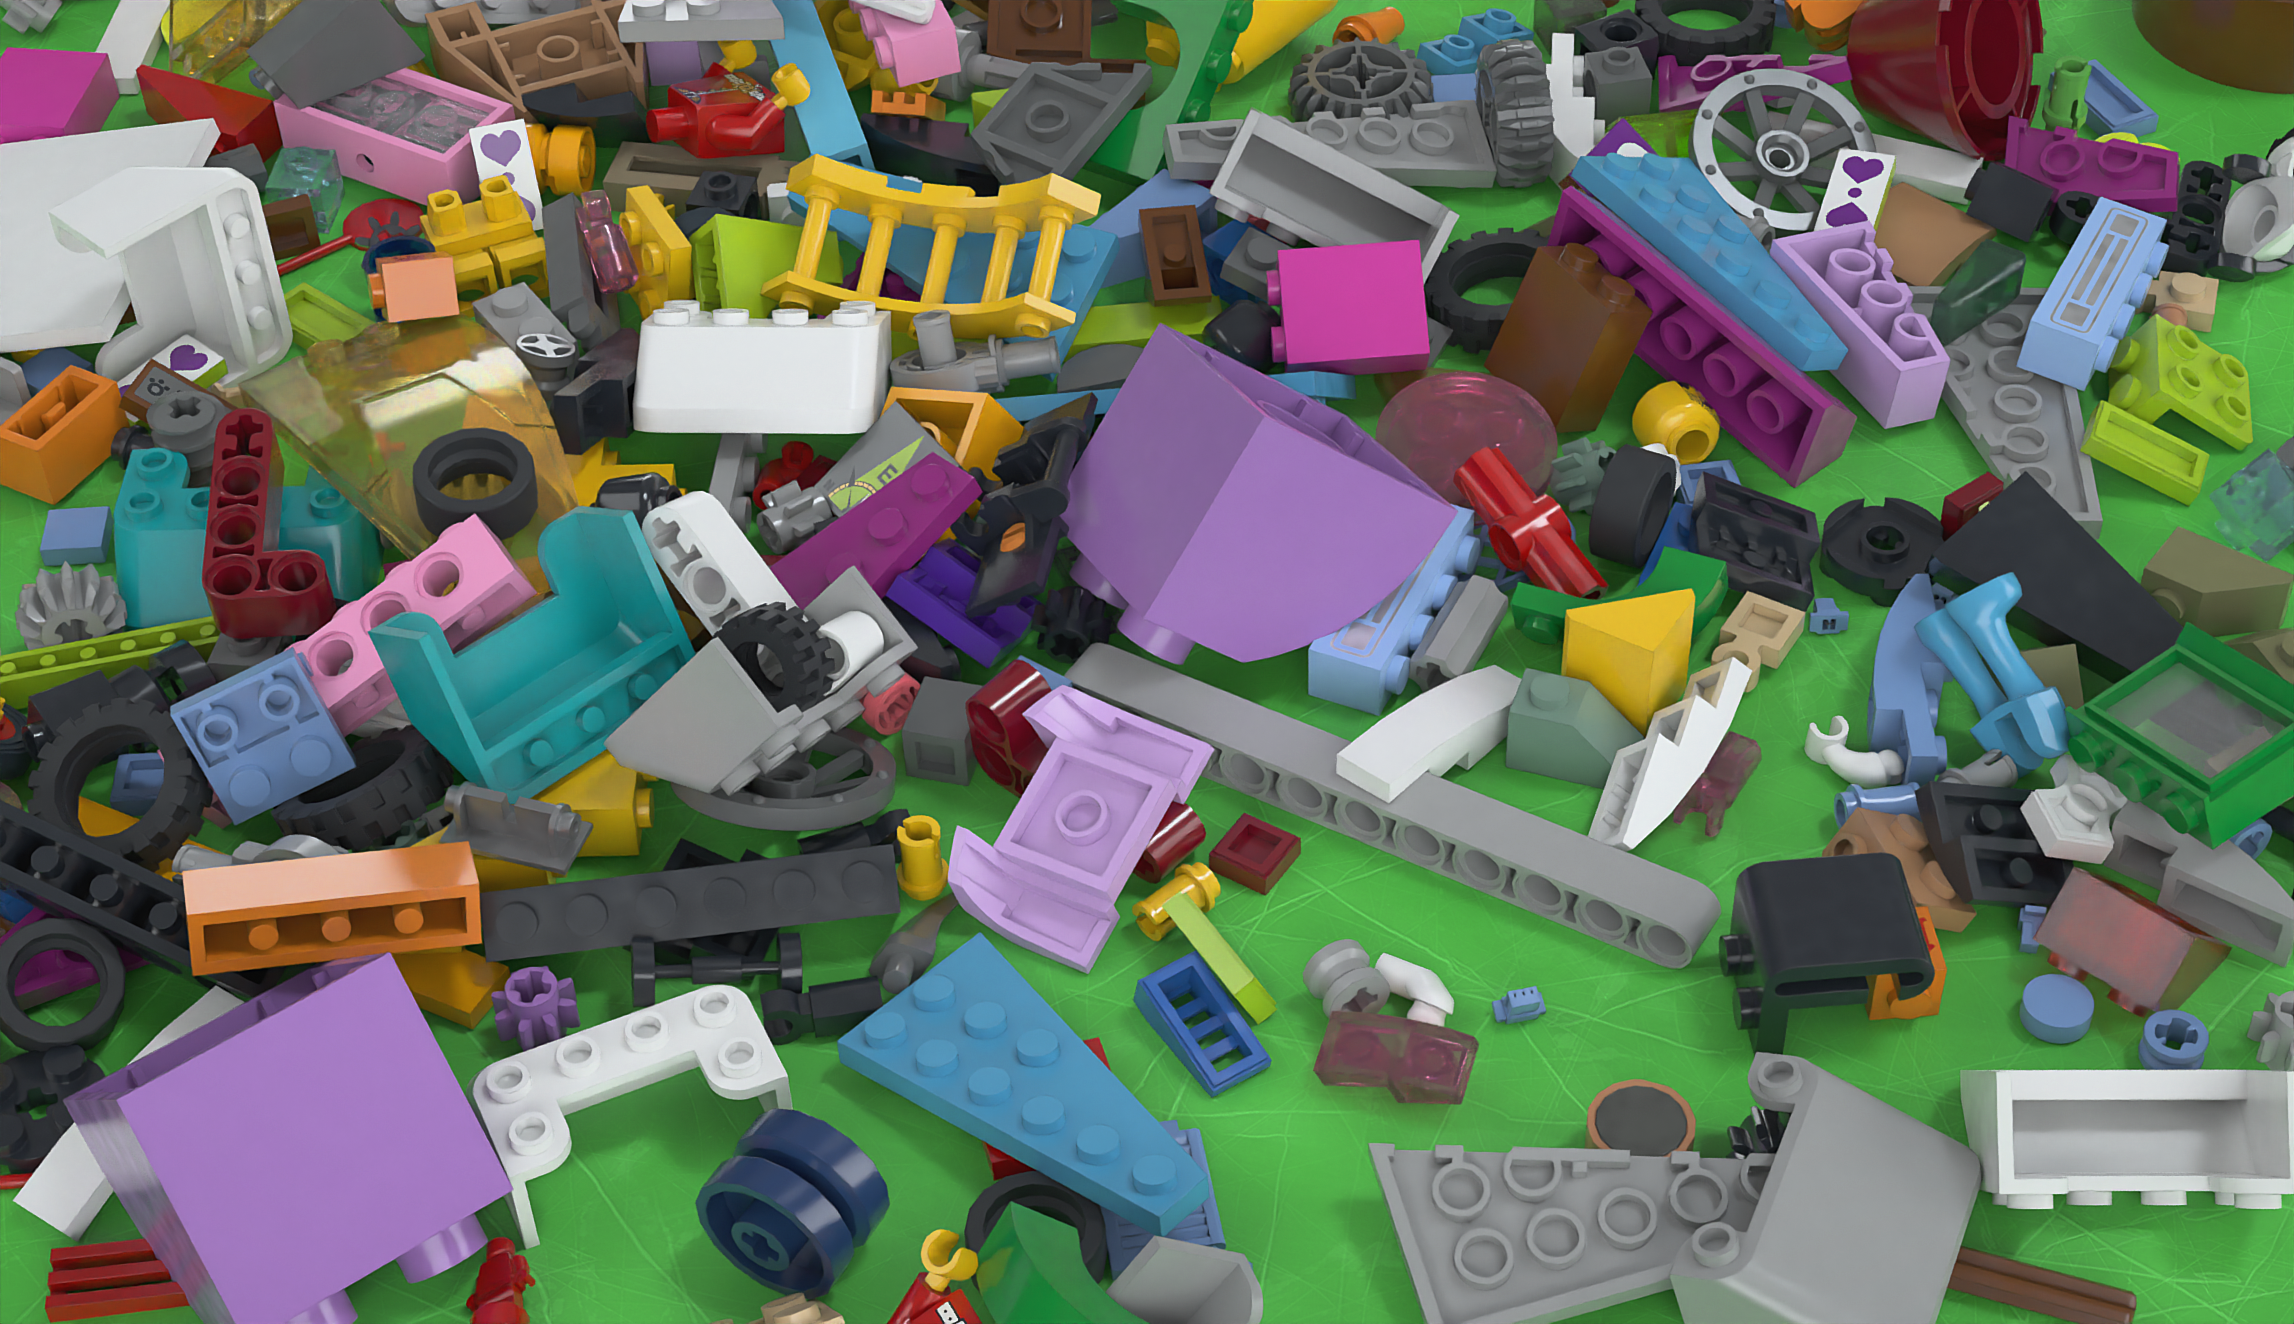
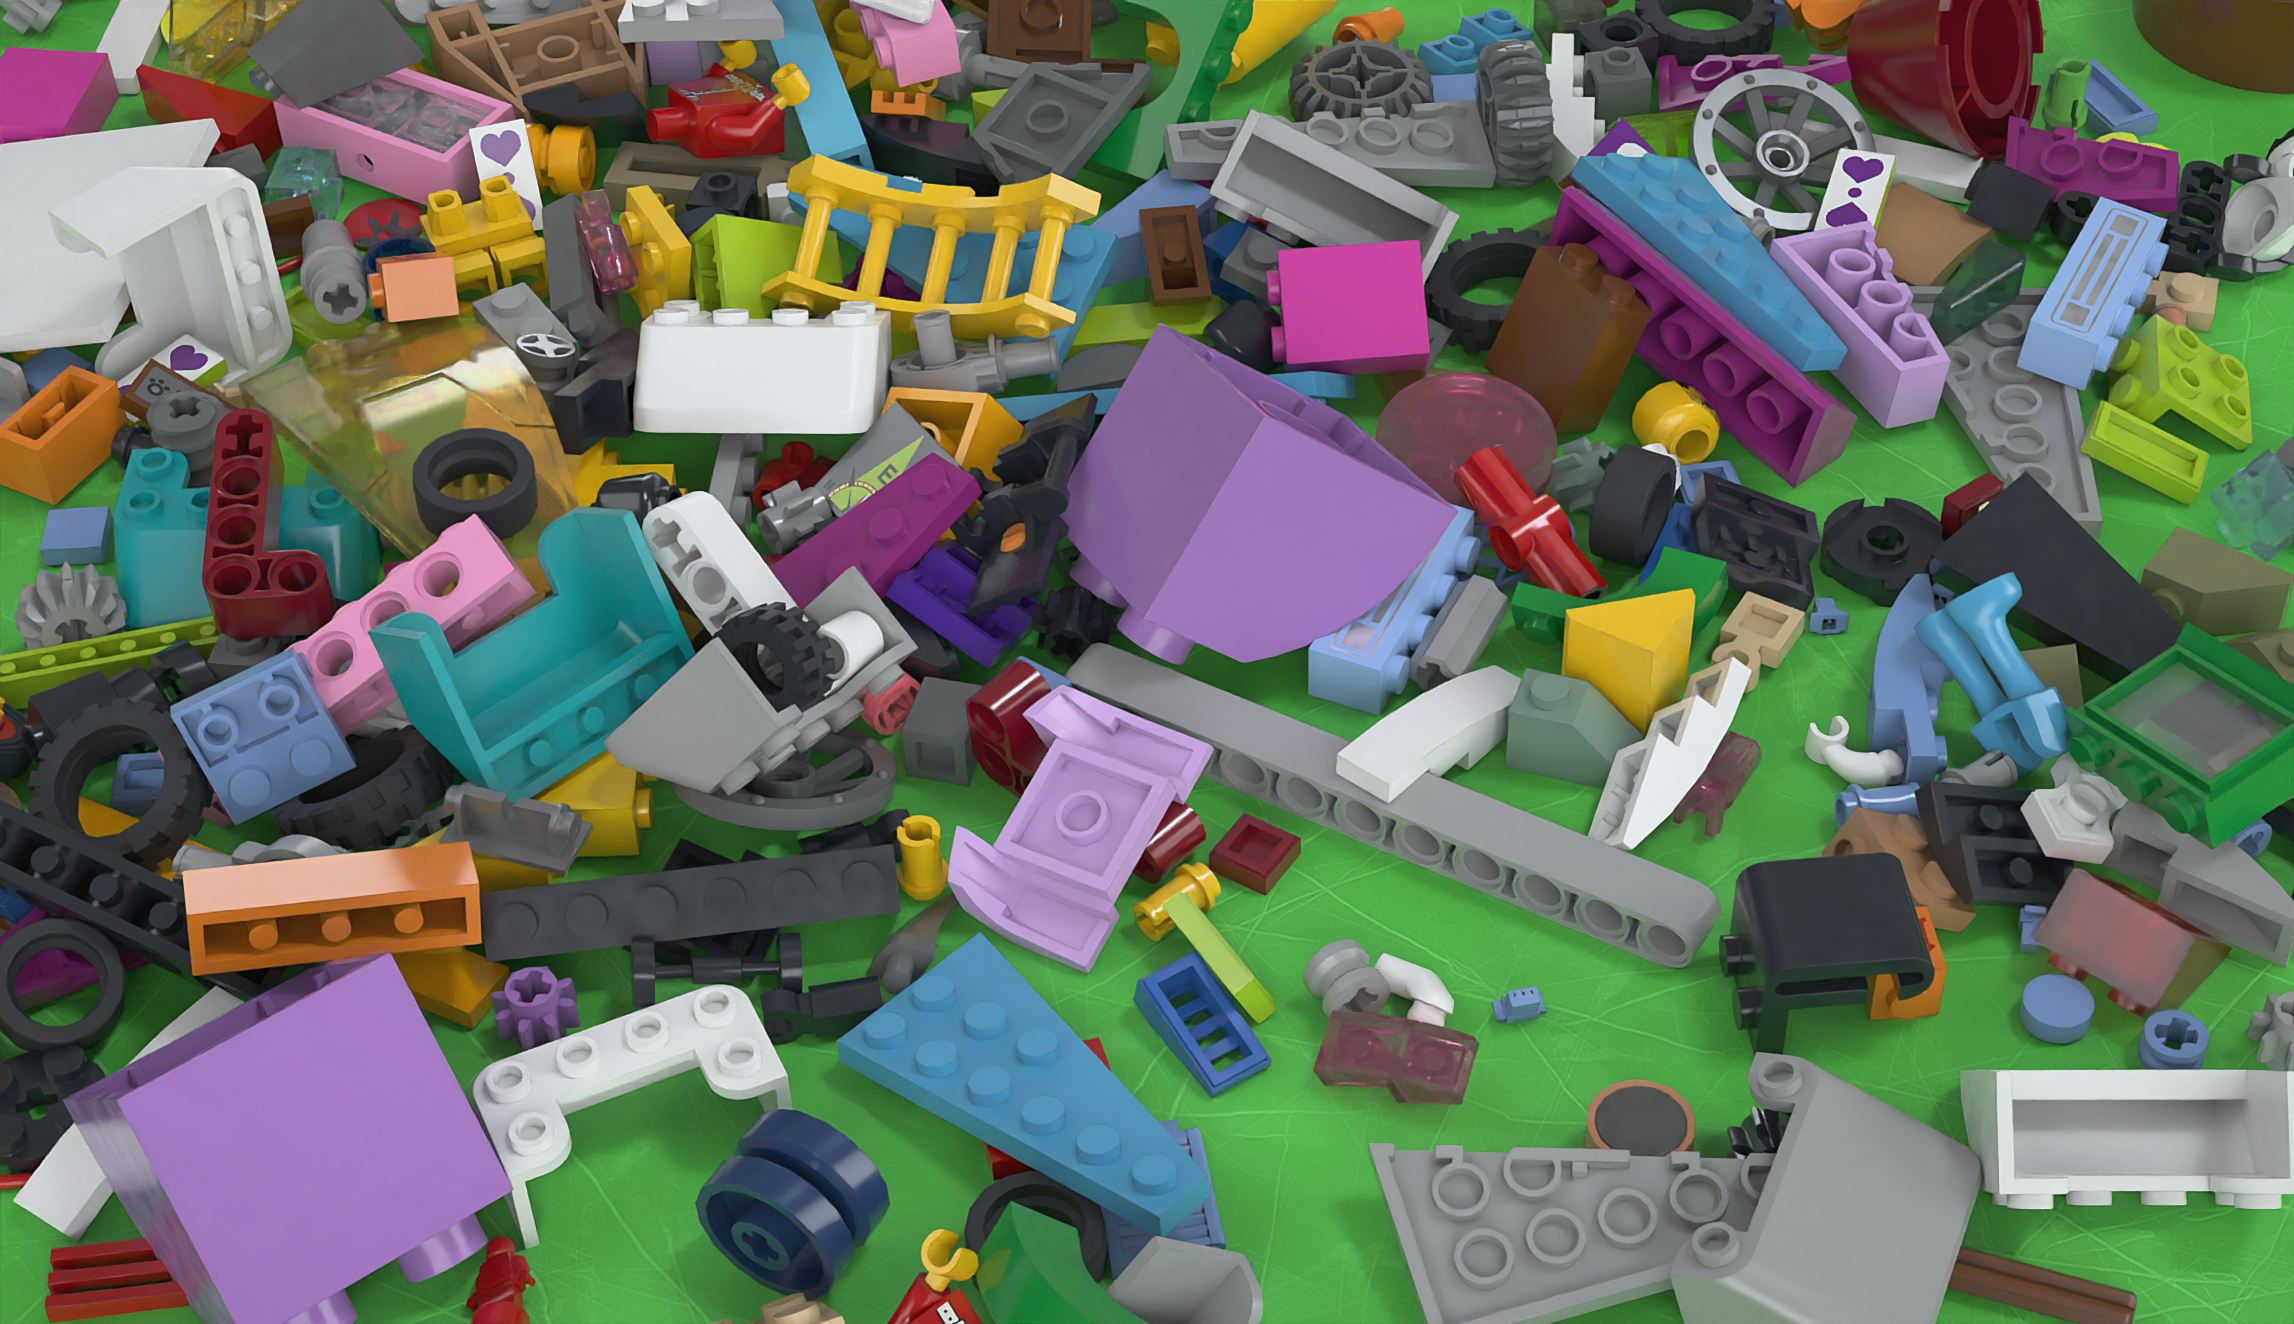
(333, 272): none -> light grey piece

